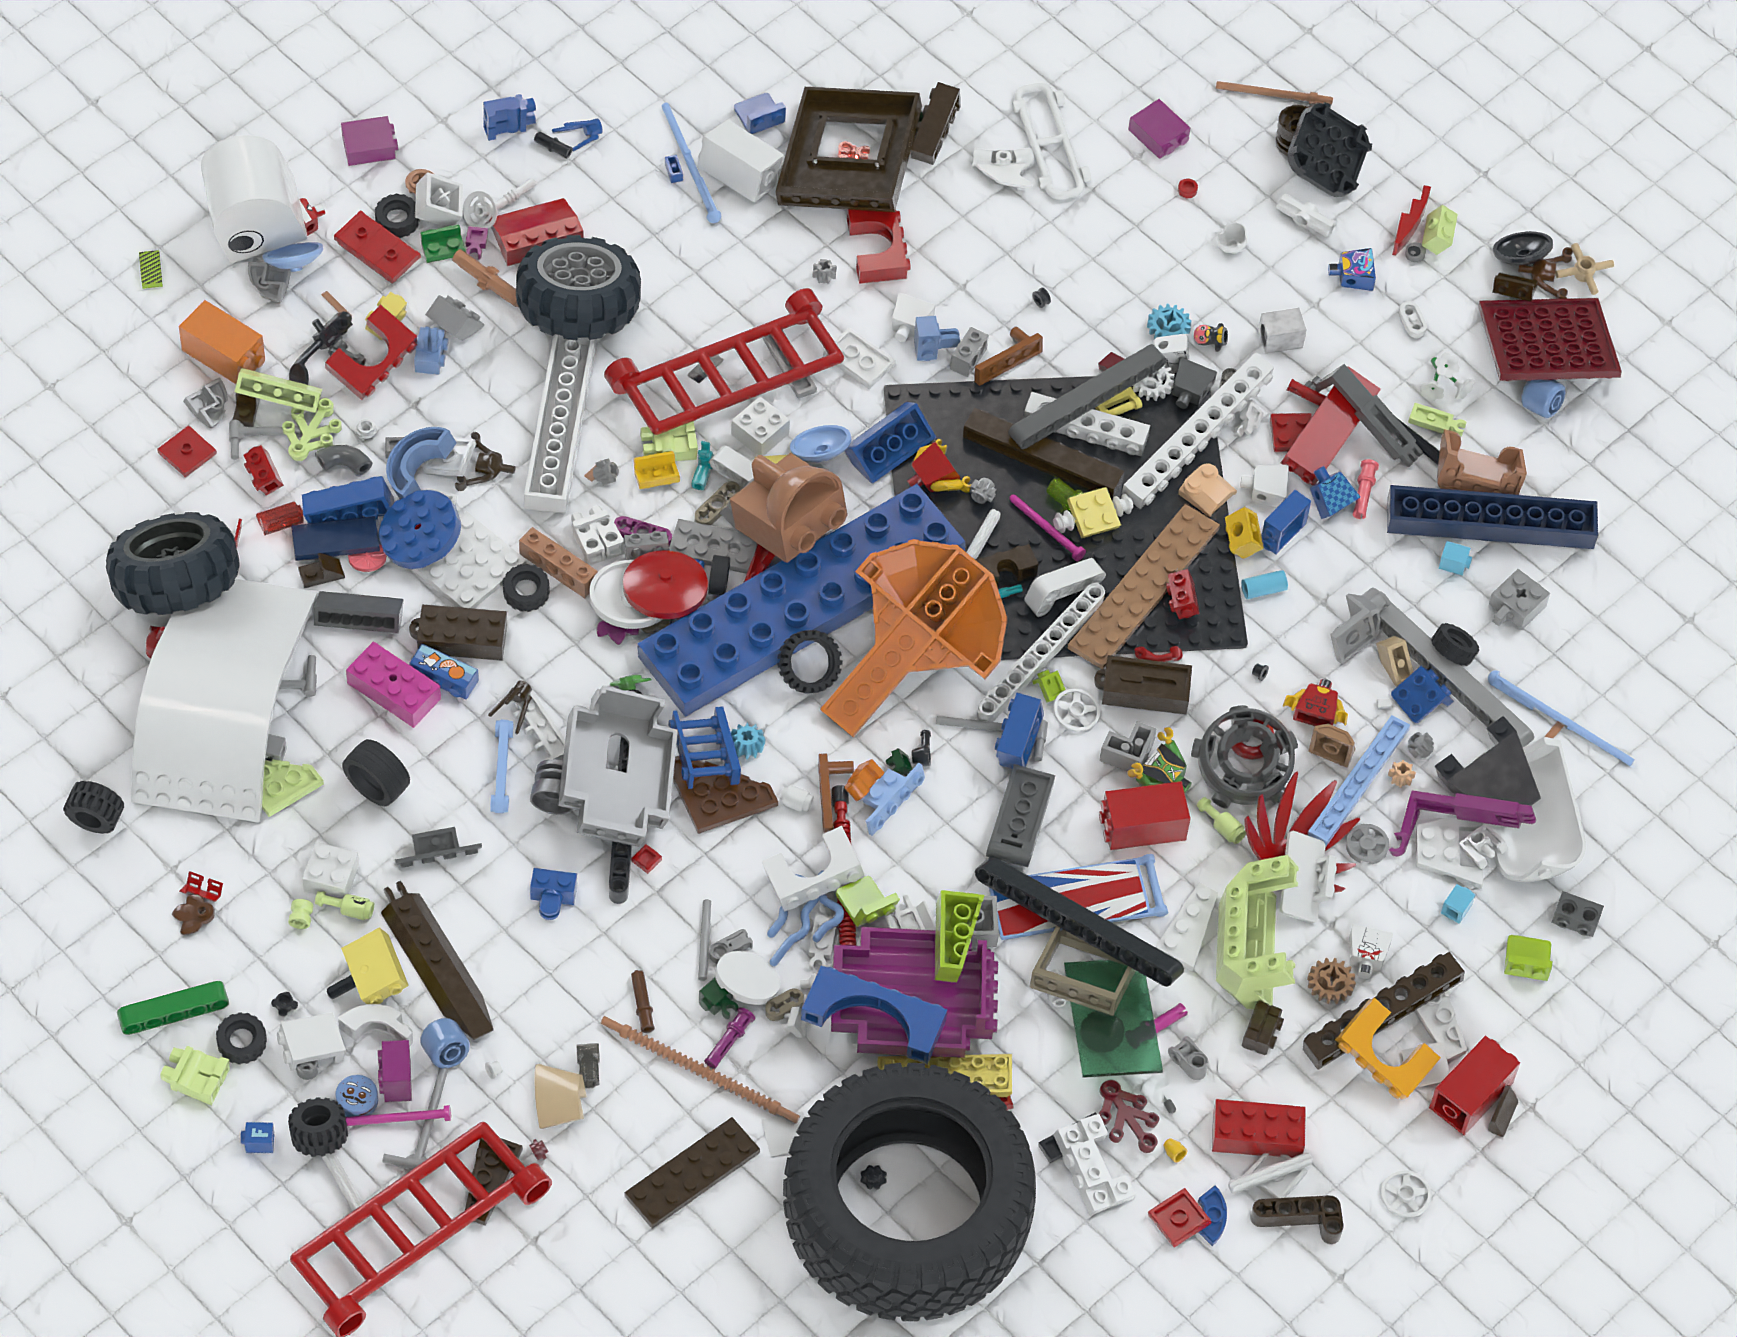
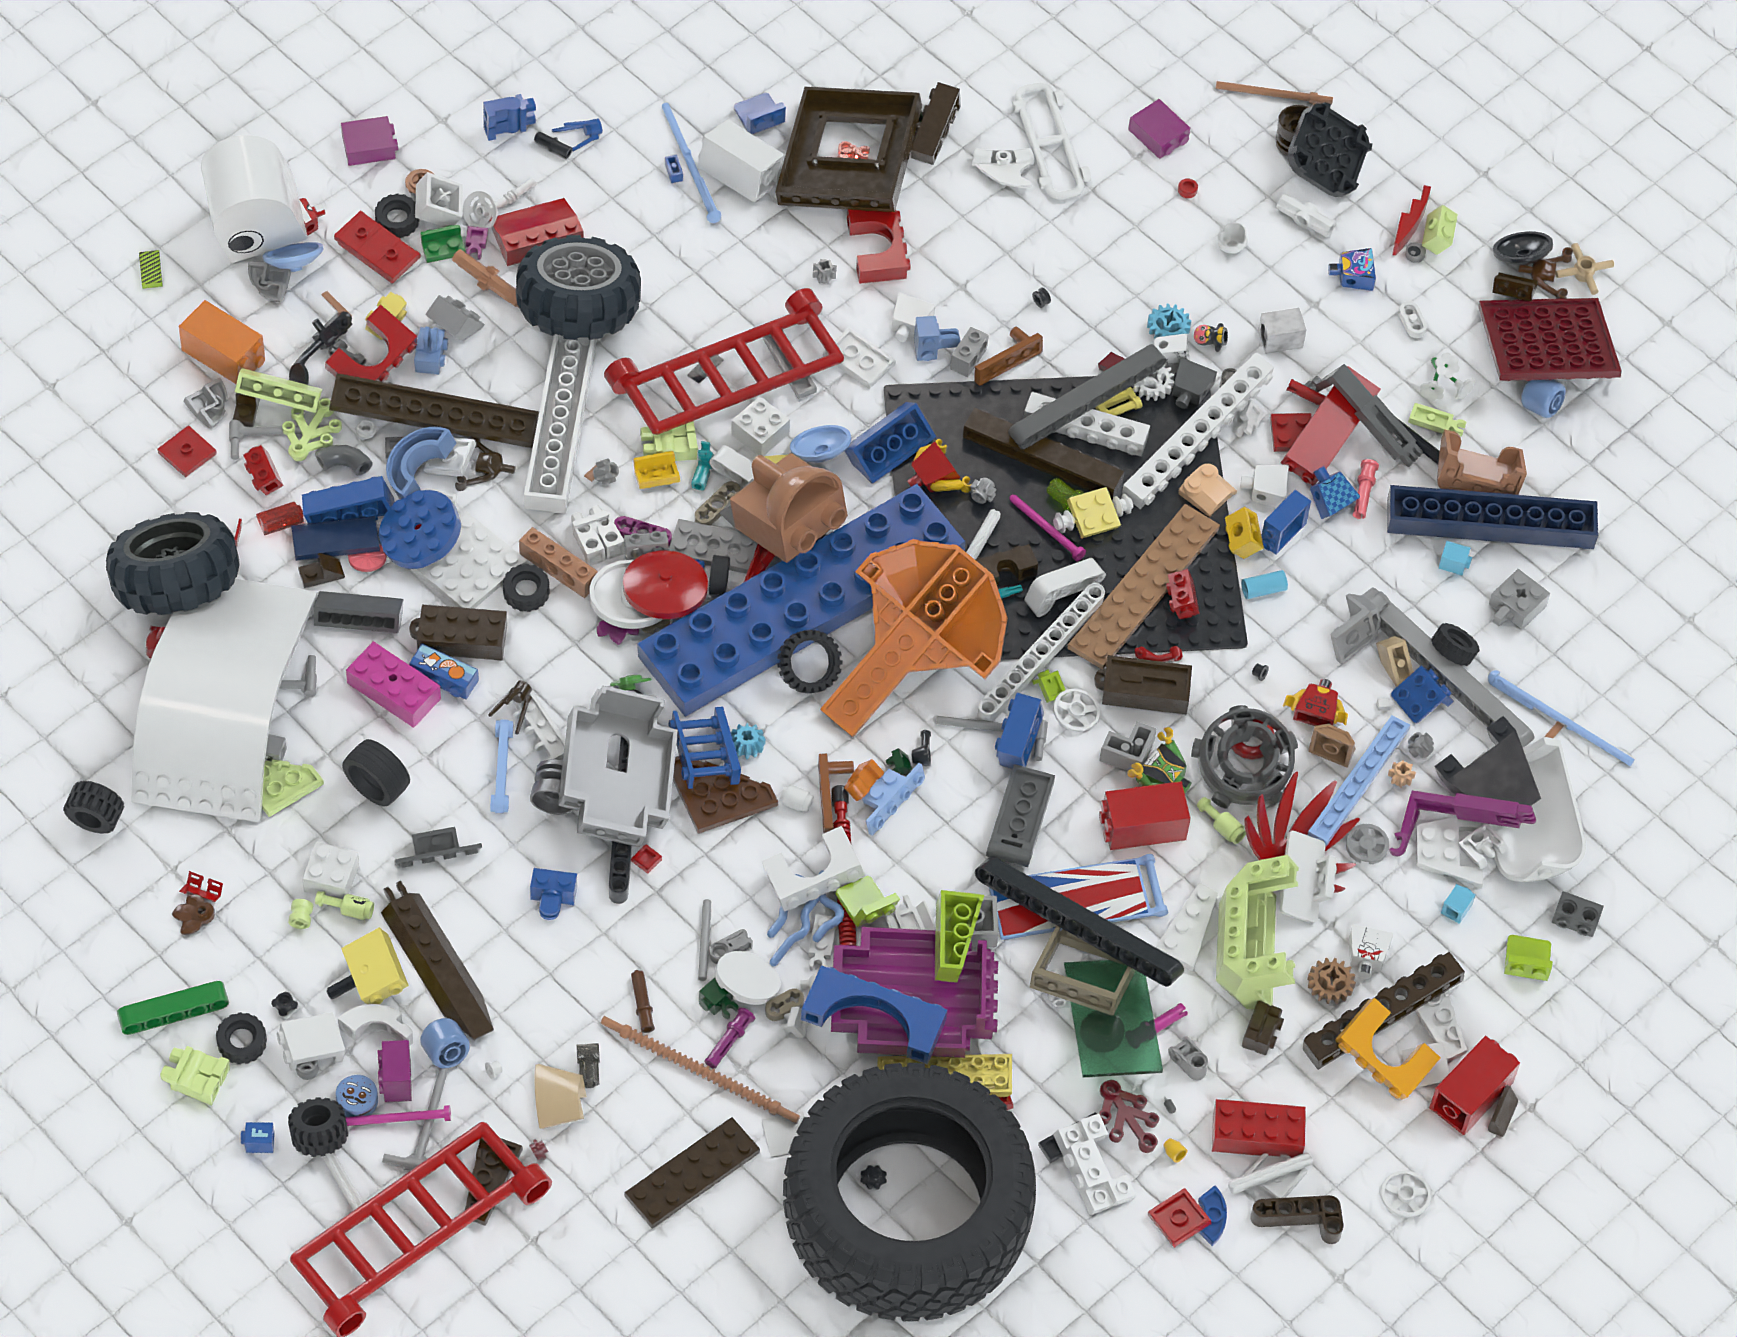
(434, 409): none -> dark brown plate

